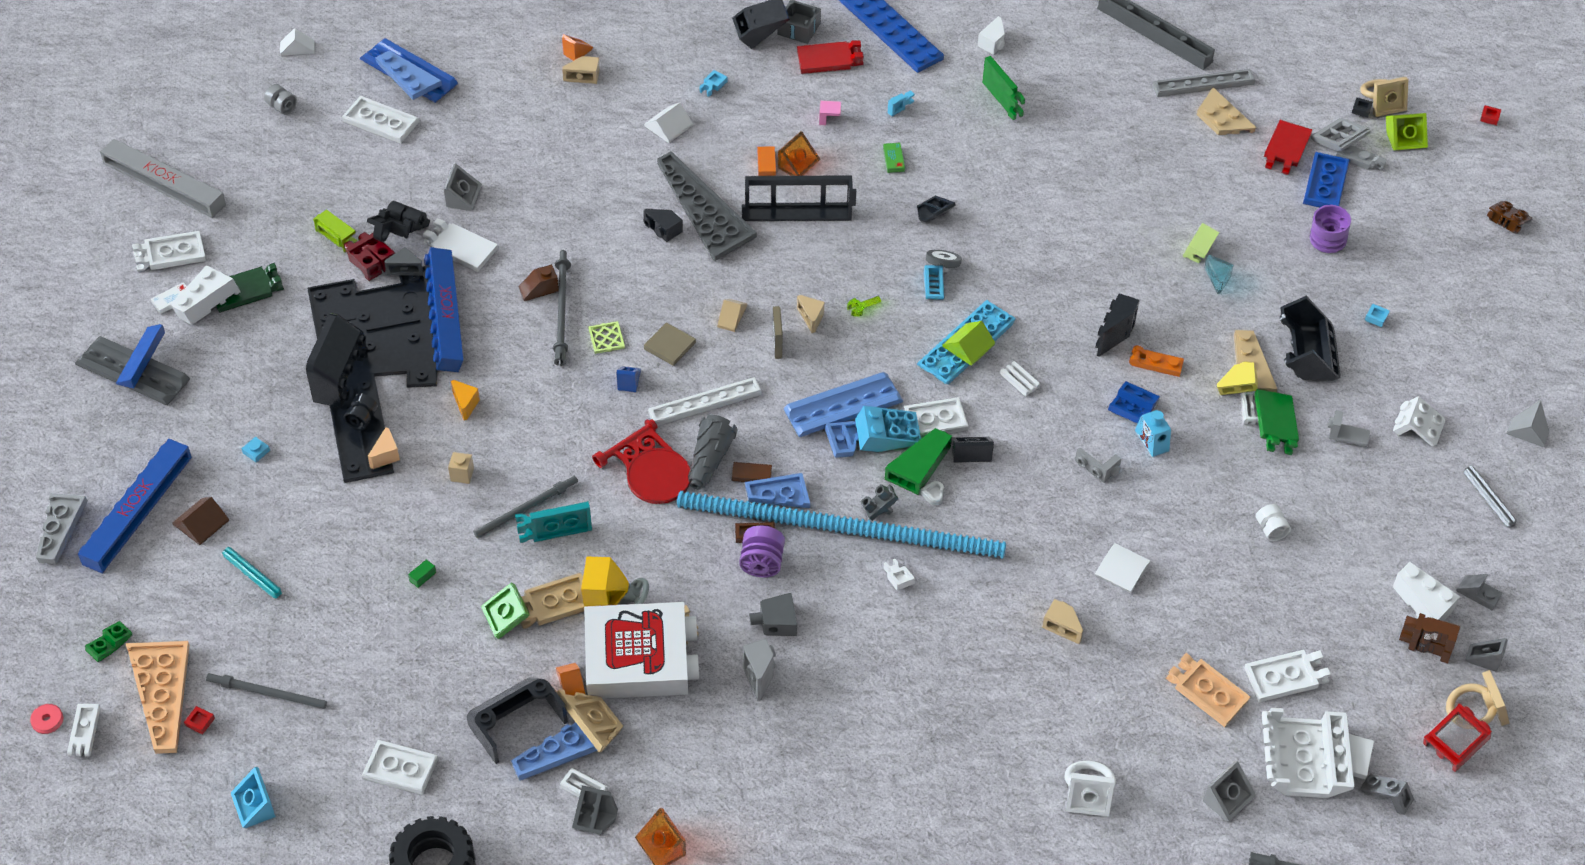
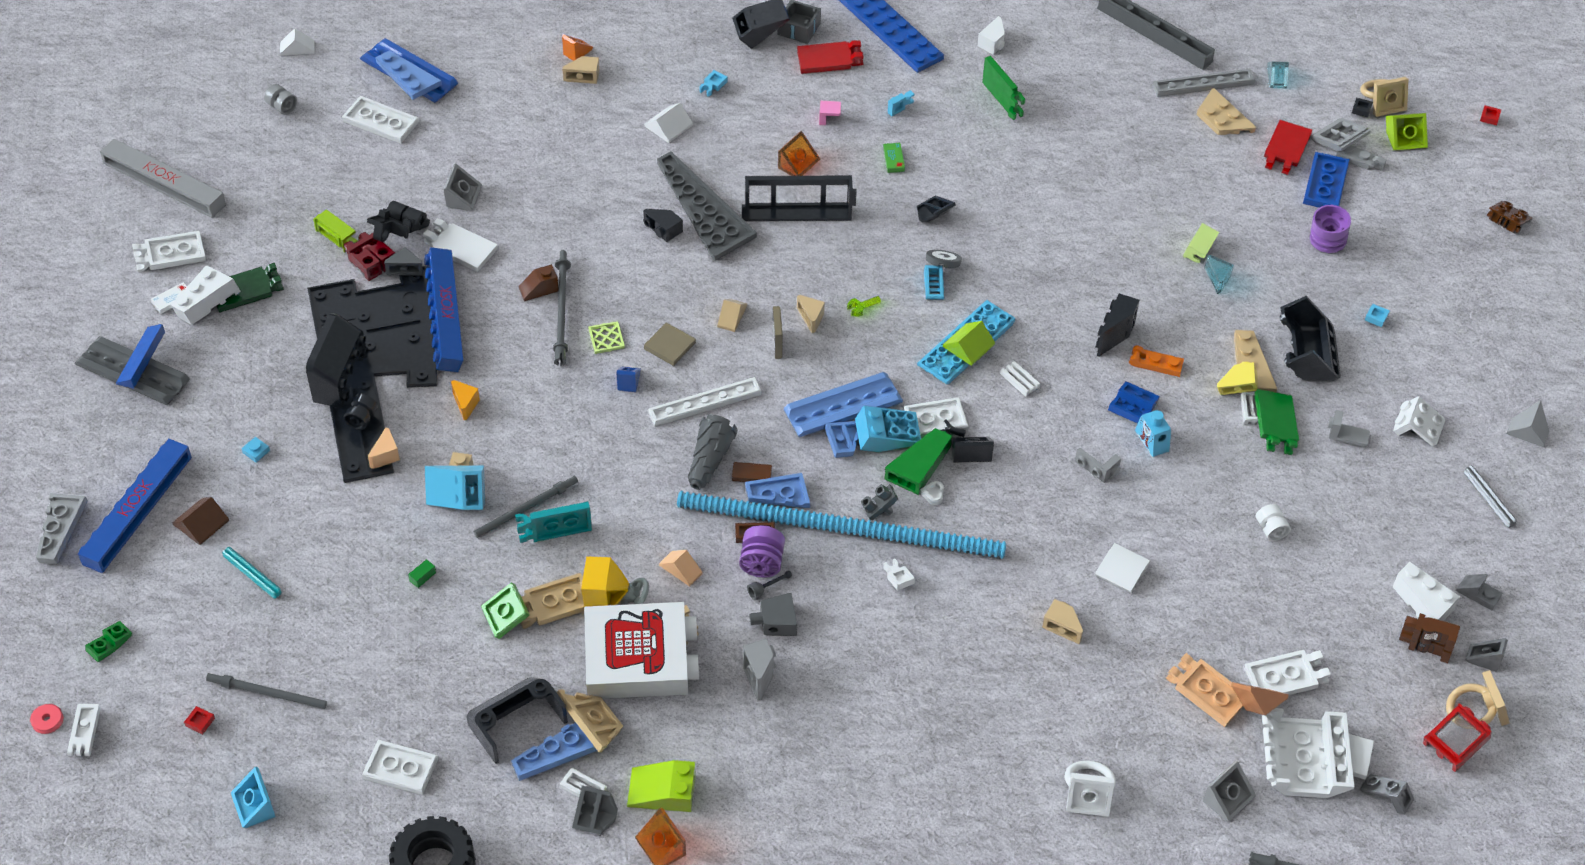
(160, 681): light nougat wing -> none
(455, 487): none -> medium azure slope
(570, 679): orange slope -> none
(653, 474): red piece -> none
(663, 786): none -> lime slope
(681, 566): none -> light nougat slope
(757, 589): none -> dark grey hinge
(766, 161): orange tile -> none
(953, 430): none -> black bar
(1258, 699): none -> nougat slope
(1278, 74): none -> clear light blue slope

